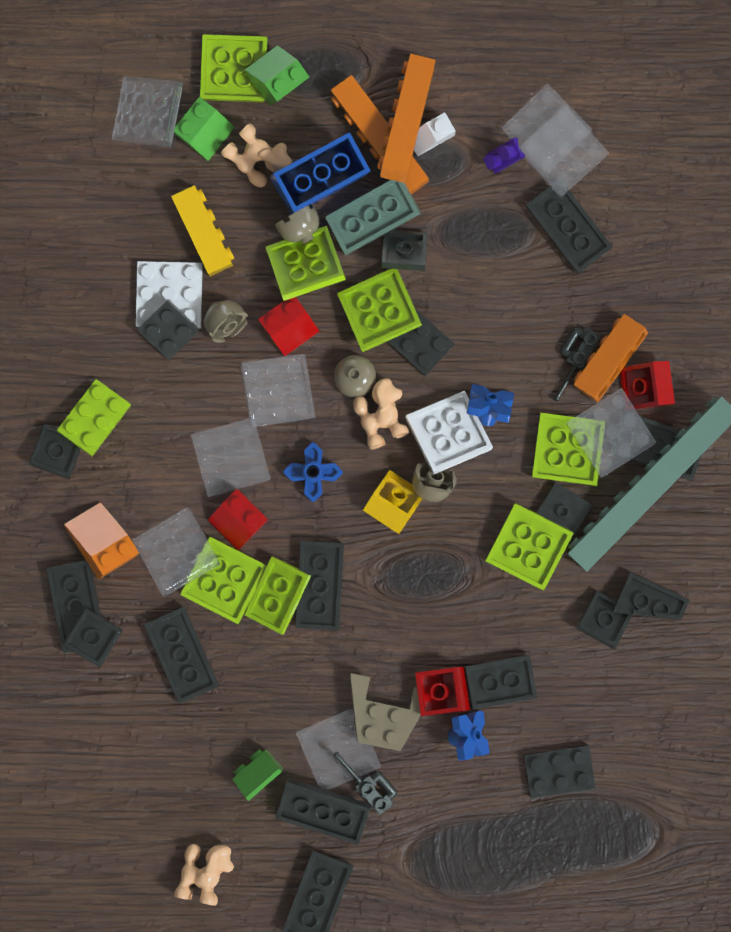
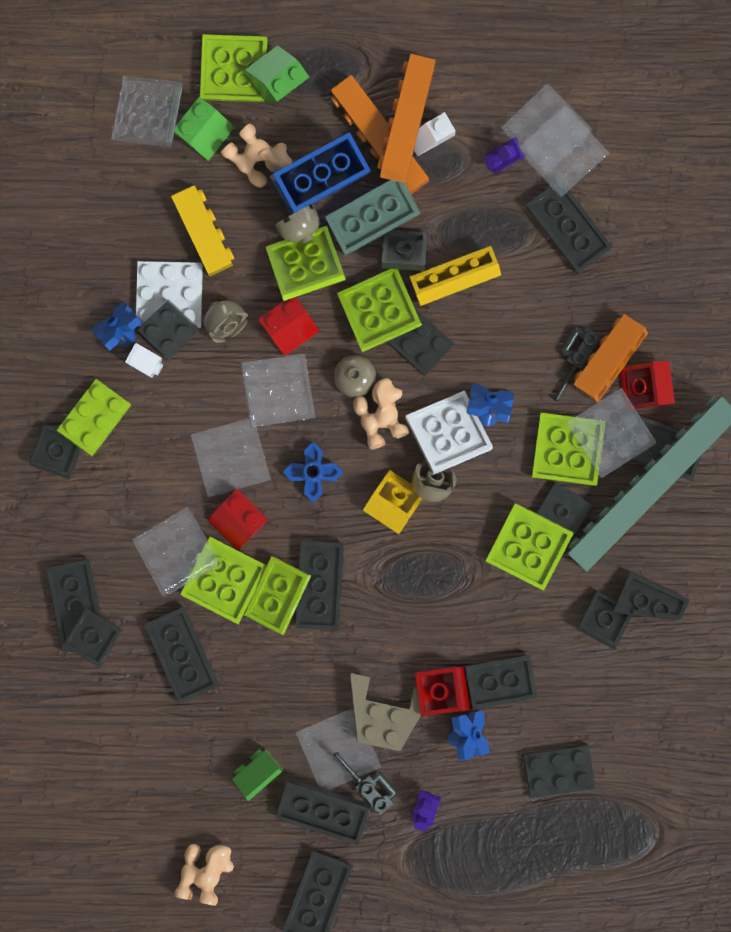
(101, 540): slope -> none
(118, 328): none -> blue plant
(144, 361): none -> white slope
(425, 810): none -> dark purple hips
(455, 275): none -> yellow brick

